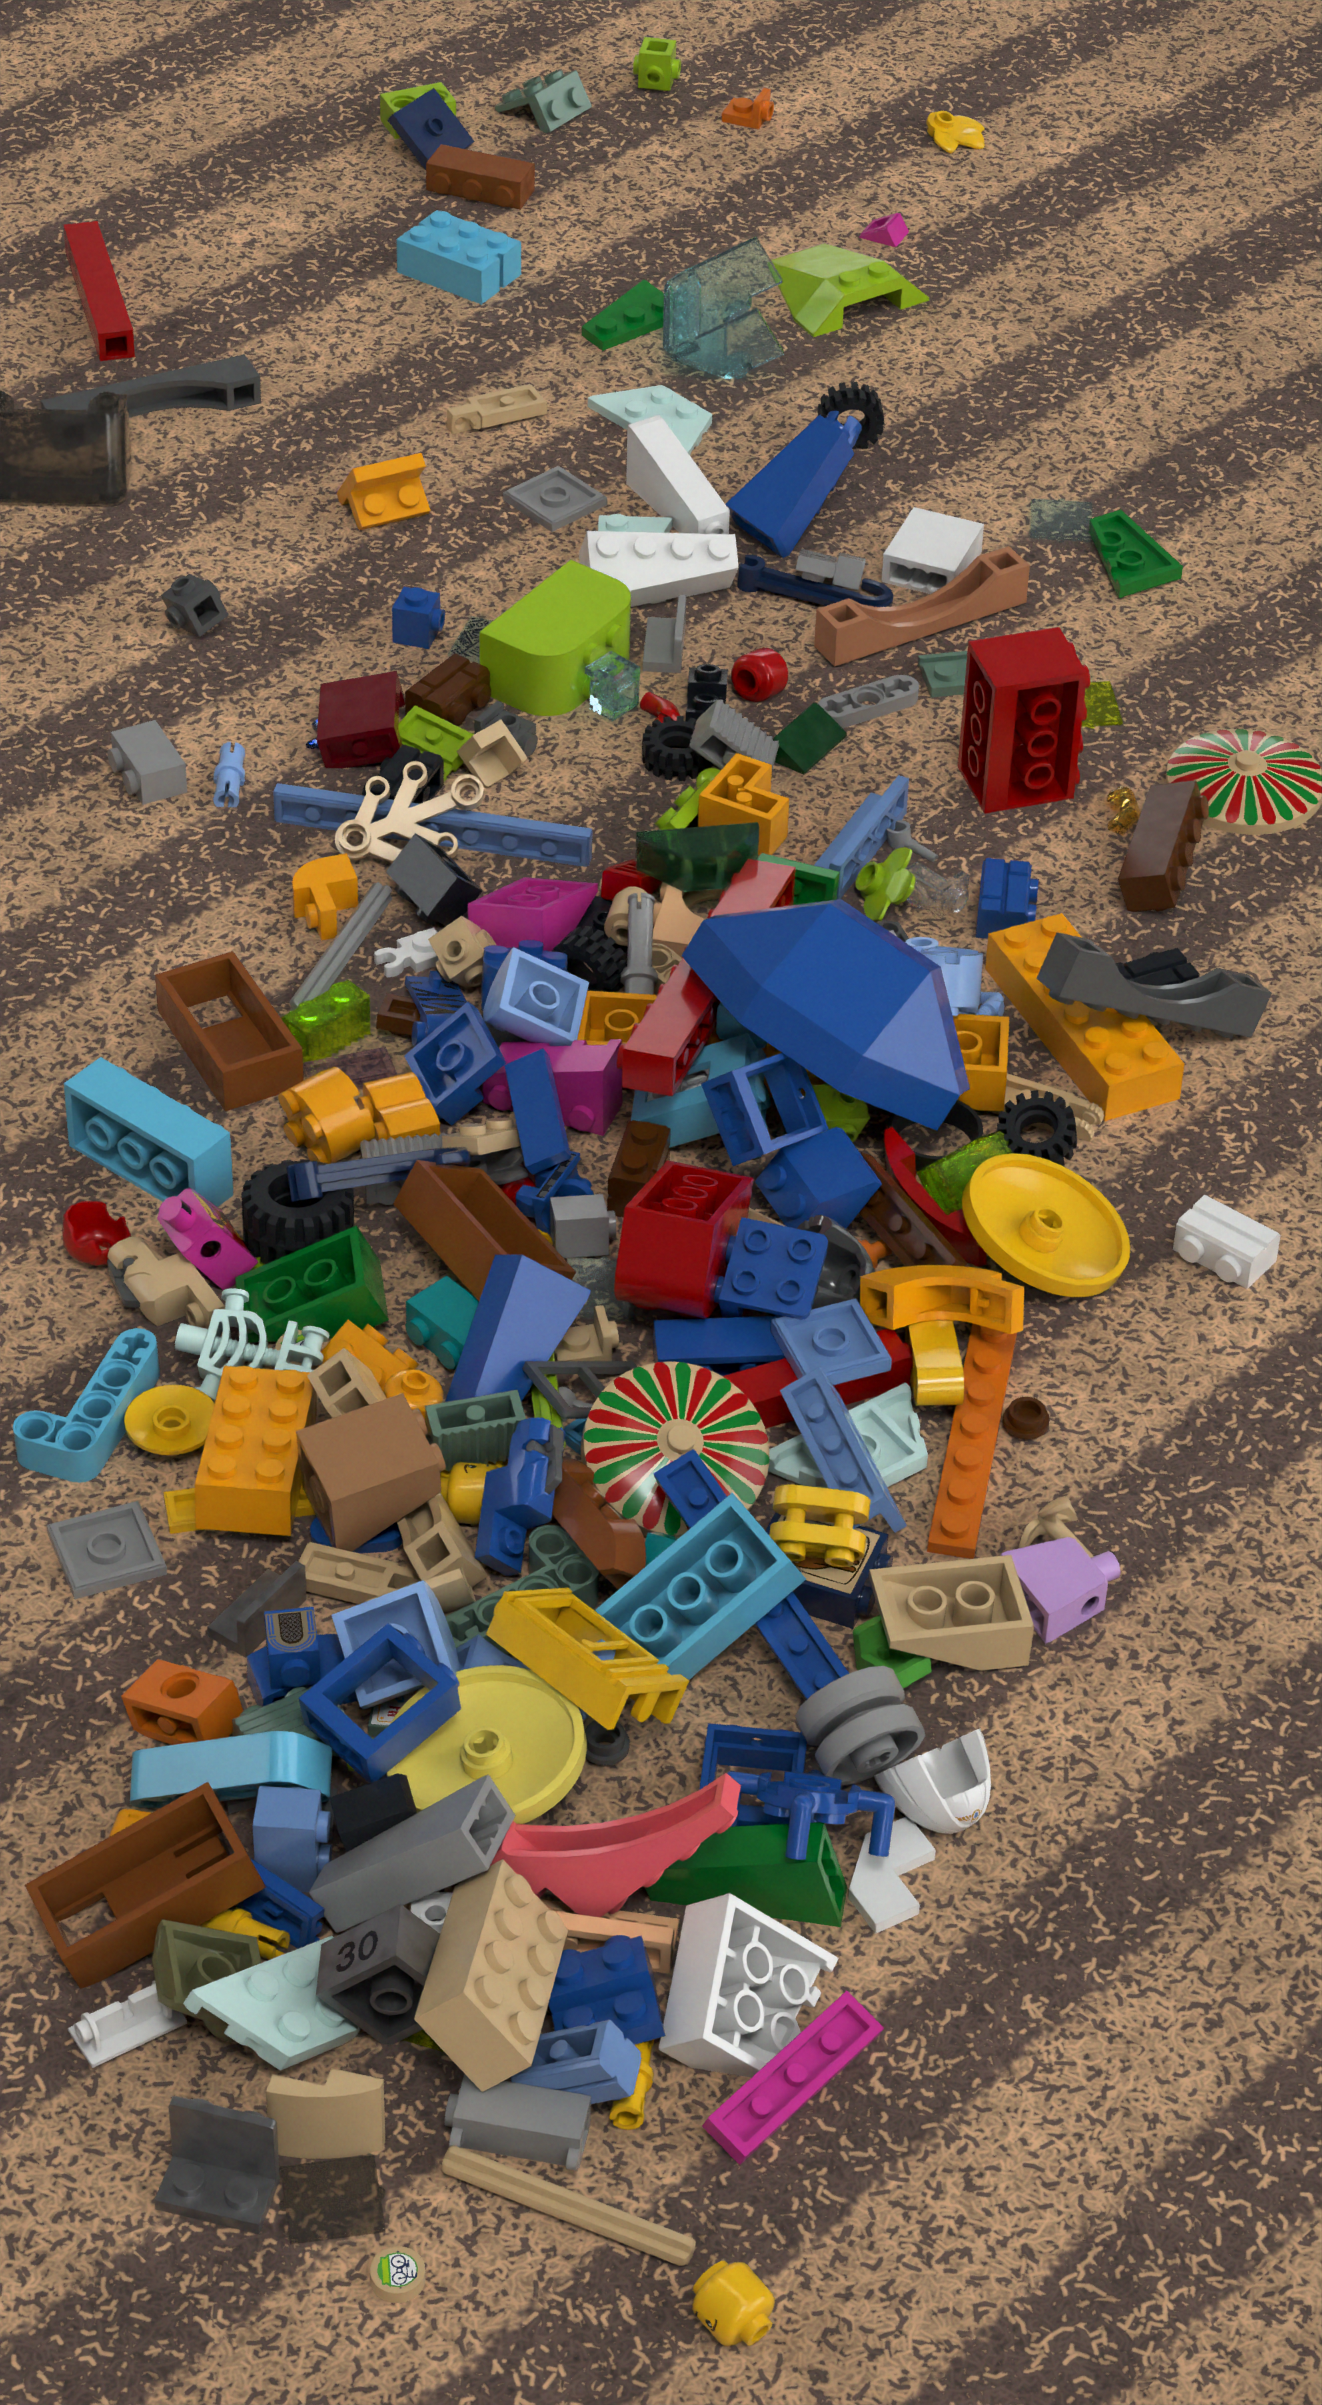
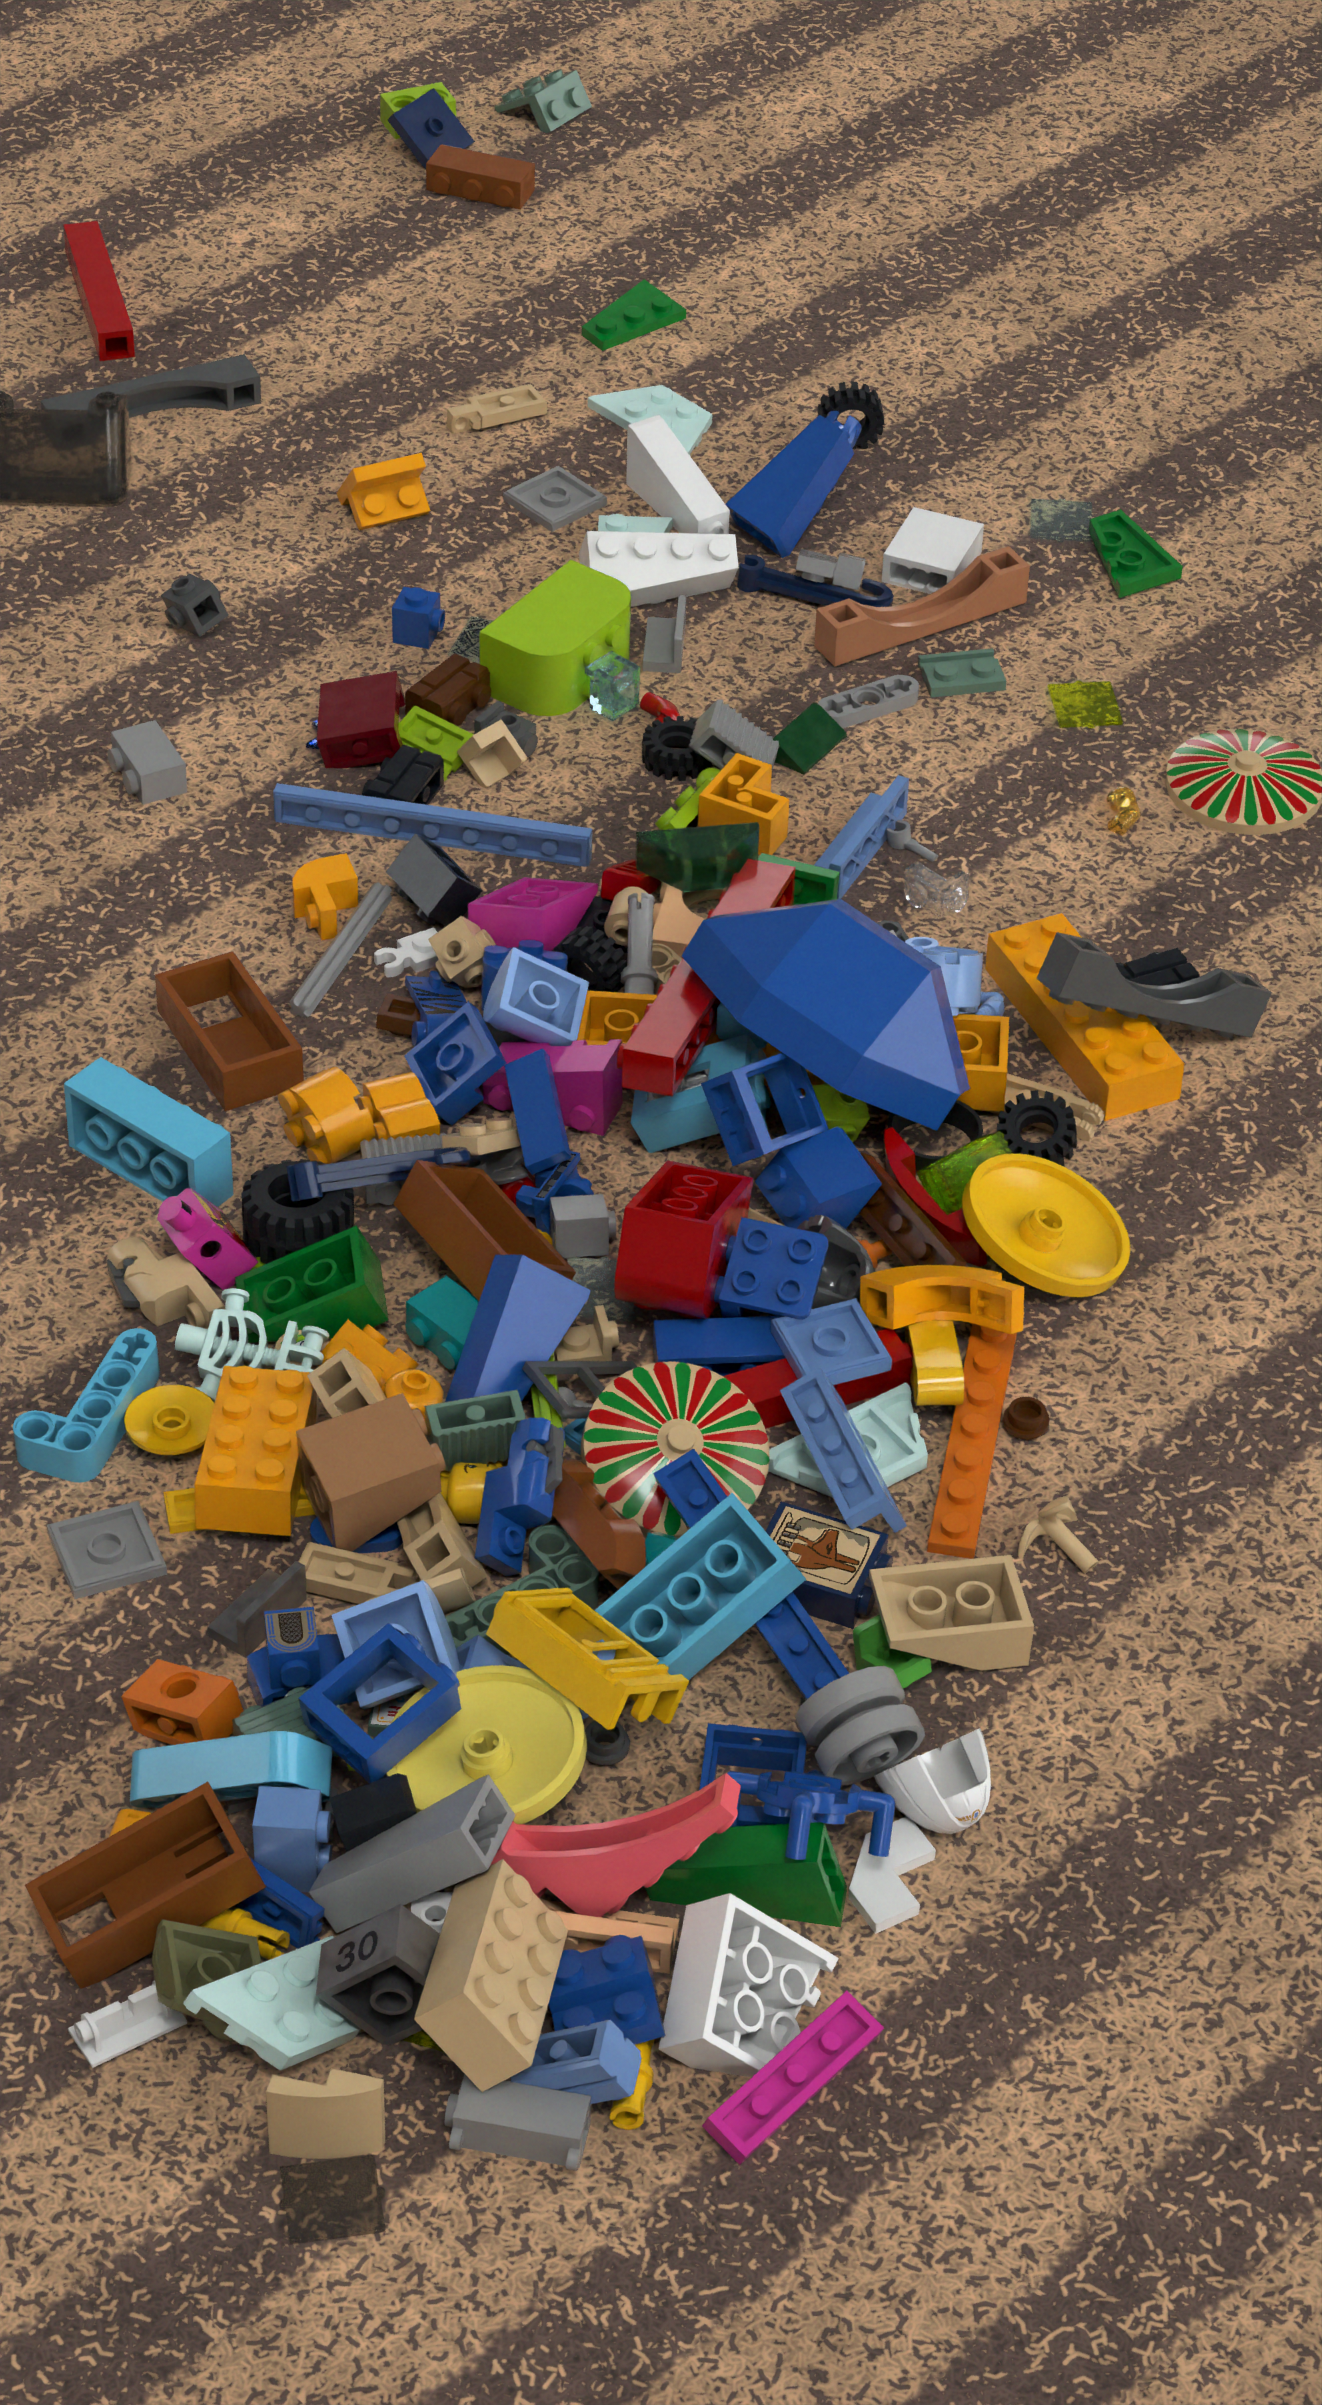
(88, 1227): red hair -> none
(220, 2165): flat silver bracket -> none
(229, 775): light blue pin -> none
(330, 1020): clear neon green brick -> none
(358, 1066): tile -> none
(397, 2274): tile -> none
(402, 819): tan plant -> none
(459, 256): medium azure piece -> none
(568, 2206): tan axle -> none
(637, 1160): reddish brown brick -> none
(657, 64): lime brick -> none
(705, 686): black slope -> none
(710, 317): clear light blue windscreen -> none
(733, 2303): yellow head -> none
(749, 113): orange bracket -> none
(759, 674): red head -> none
(828, 278): lime wedge -> none
(836, 1544): yellow brick -> none
(885, 883): lime plate -> none
(886, 230): dark pink slope -> none
(951, 131): yellow plate -> none
(1005, 896): blue brick -> none
(1022, 719): red brick -> none
(1063, 1584): lavender torso -> none
(1163, 846): reddish brown brick -> none
(1226, 1242): white brick -> none

